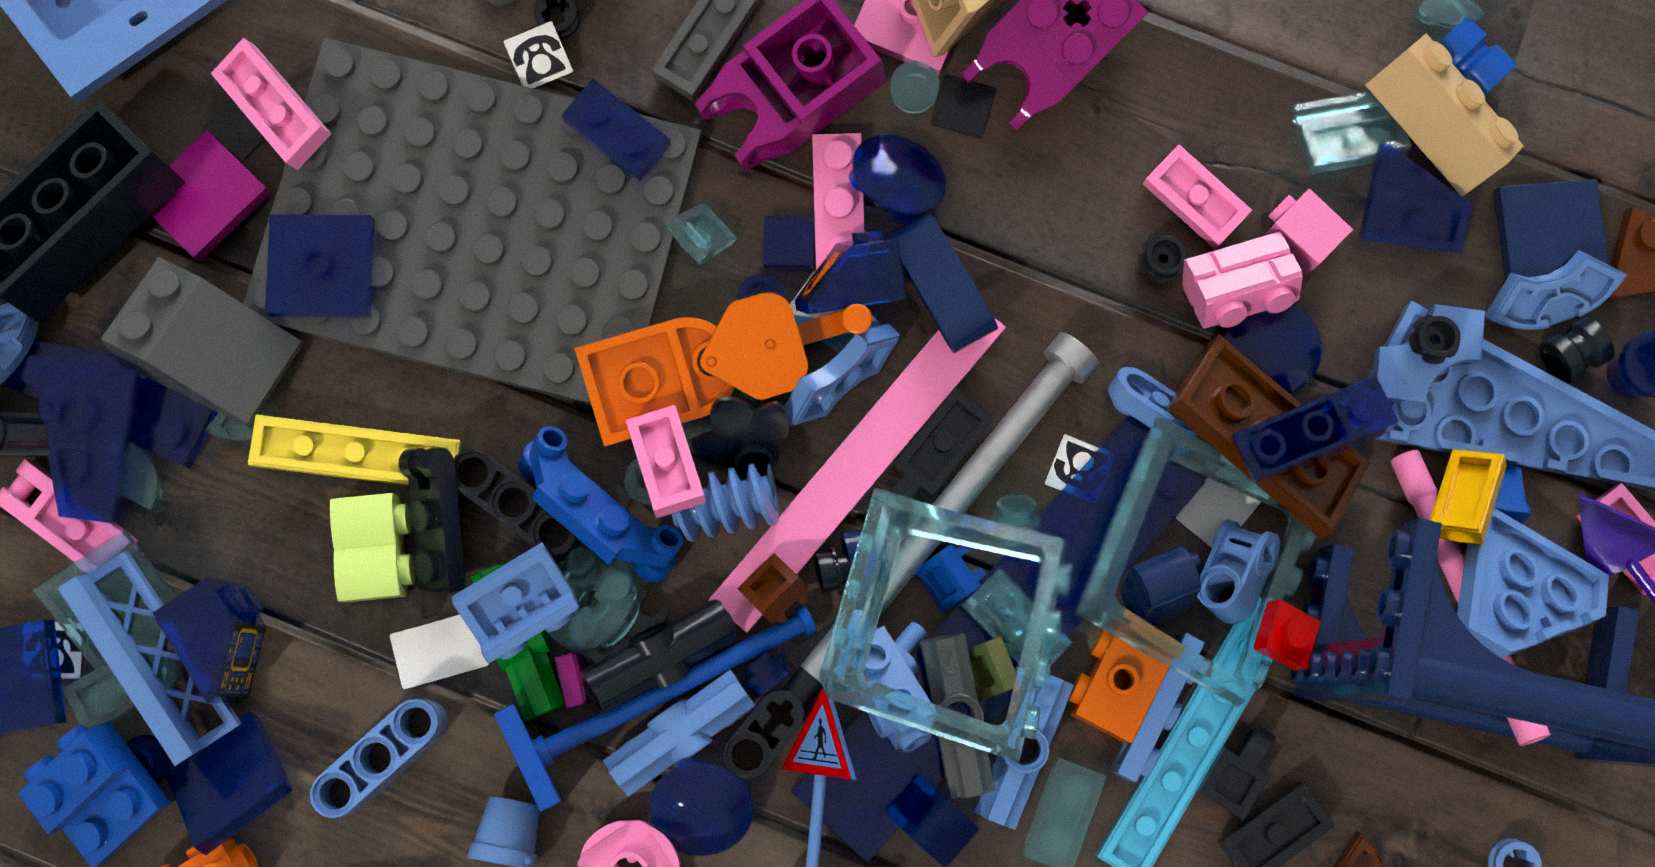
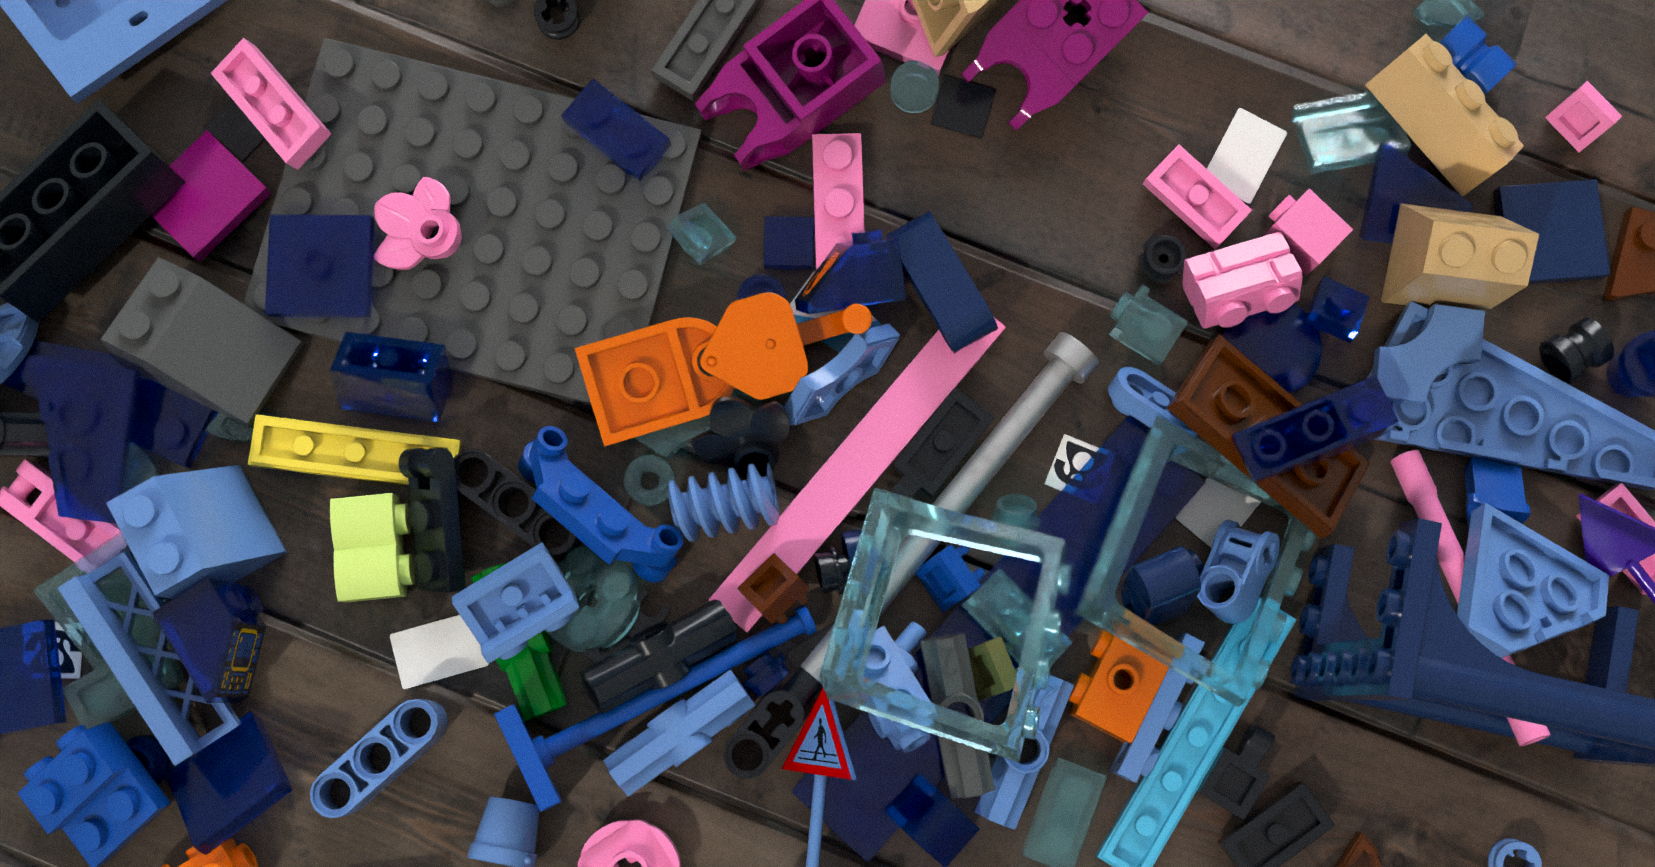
(196, 528): none -> medium blue slope
(392, 376): none -> clear blue brick
(411, 222): none -> bright pink plate
(538, 55): sticker -> none
(570, 679): magenta tile -> none
(665, 461): bright pink plate -> none
(701, 807): clear blue dish -> none
(898, 175): clear blue dish -> none
(1146, 325): none -> clear light blue bracket
(1246, 154): none -> white sticker
(1287, 635): red plate -> none
(1336, 309): none -> clear blue plate
(1446, 332): black plate -> none
(1457, 258): none -> tan slope
(1468, 495): yellow tile -> none
(1555, 297): medium blue tile -> none
(1583, 116): none -> bright pink tile

